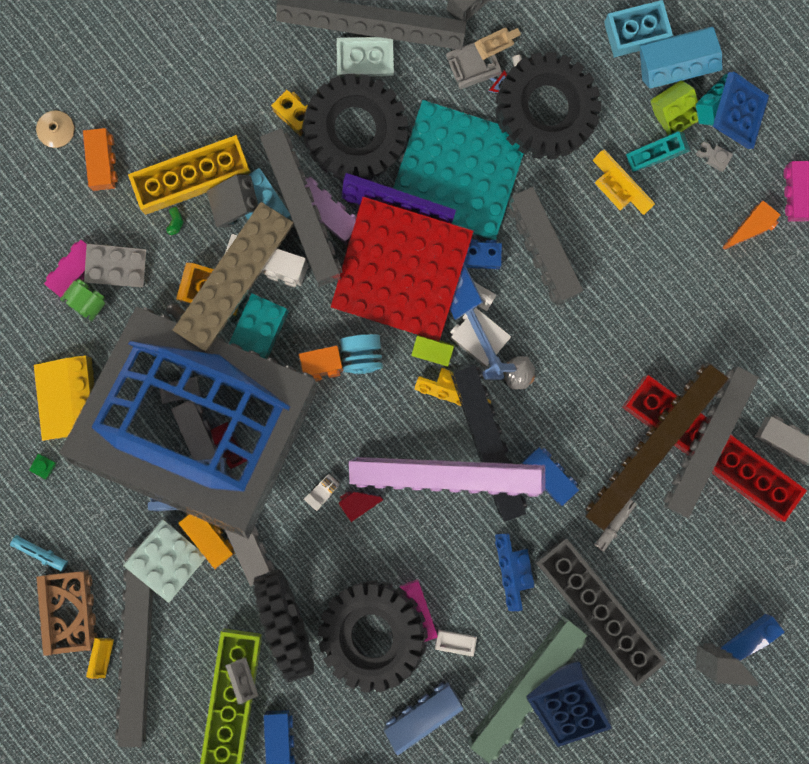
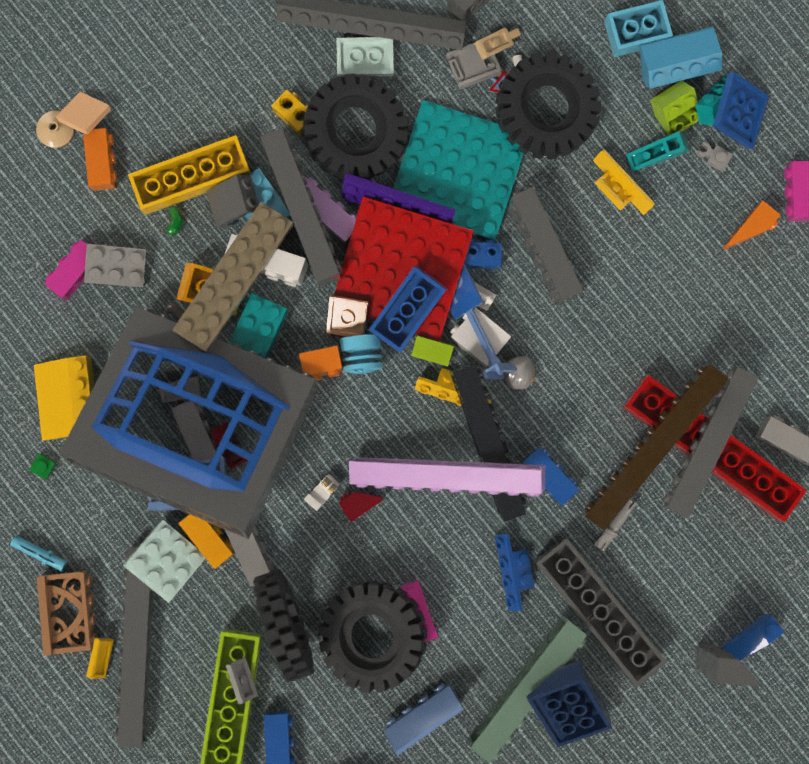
(83, 113): none -> light nougat tile
(83, 300): bright green brick -> none
(346, 316): none -> light nougat tile
(408, 308): none -> blue brick
(456, 643): white tile -> none

